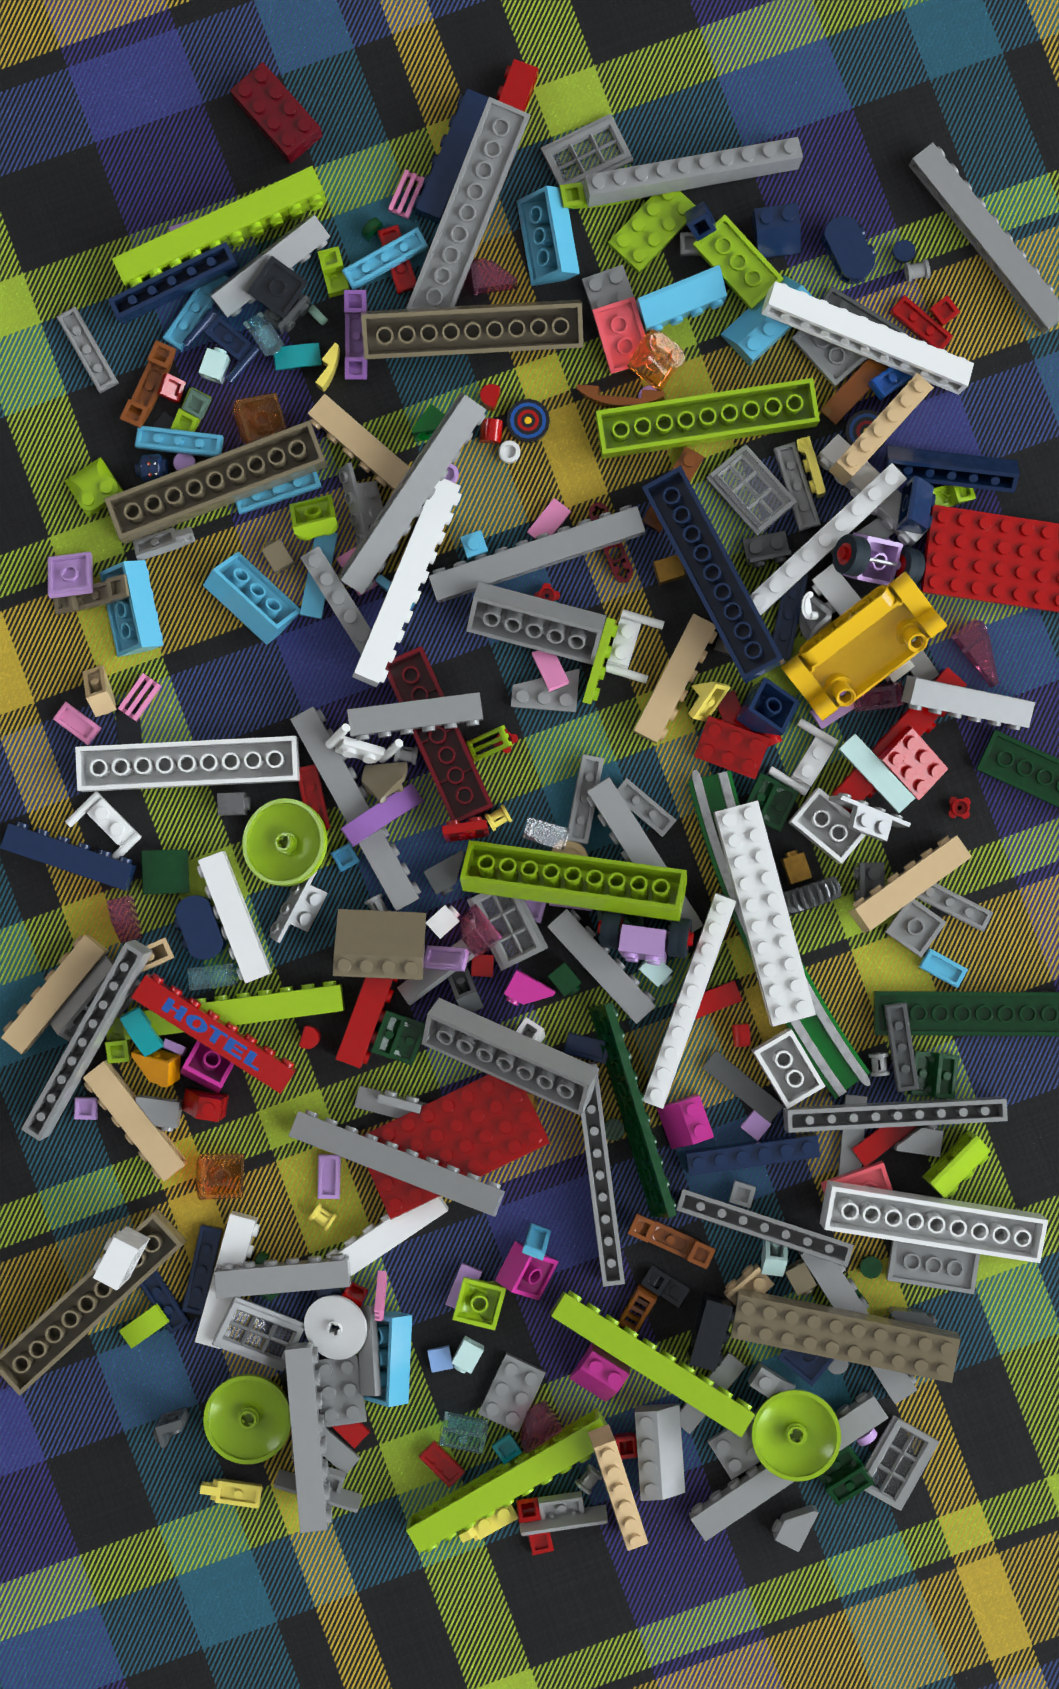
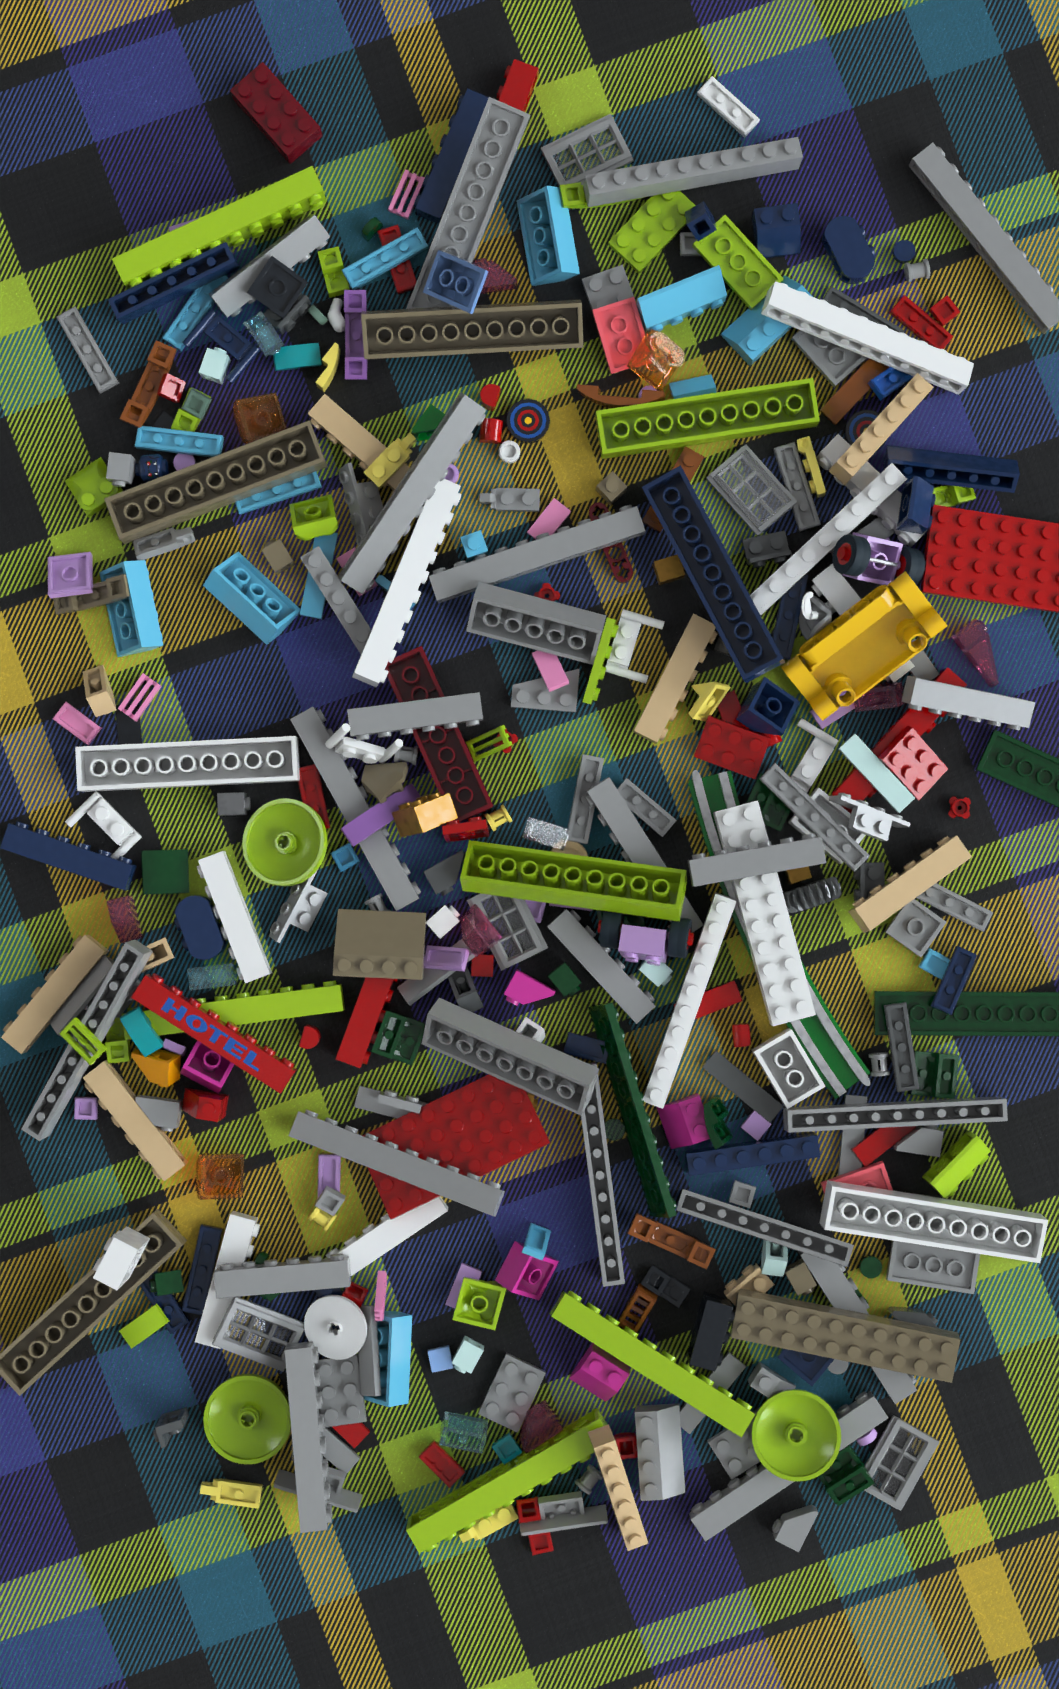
(89, 1035): none -> lime tile
(120, 469): none -> light grey slope
(166, 1283): none -> dark green brick
(330, 1200): none -> light grey plate
(335, 316): none -> white arm
(390, 460): none -> light yellow hinge
(424, 814): none -> piece
(455, 281): none -> medium blue slope
(512, 499): none -> light grey hinge
(611, 488): none -> dark tan brick
(692, 387): none -> medium azure tile
(717, 1129): none -> dark green slope
(728, 106): none -> white tile
(756, 861): none -> light grey brick
(814, 817): none -> light grey tile
(953, 980): none -> dark blue tile

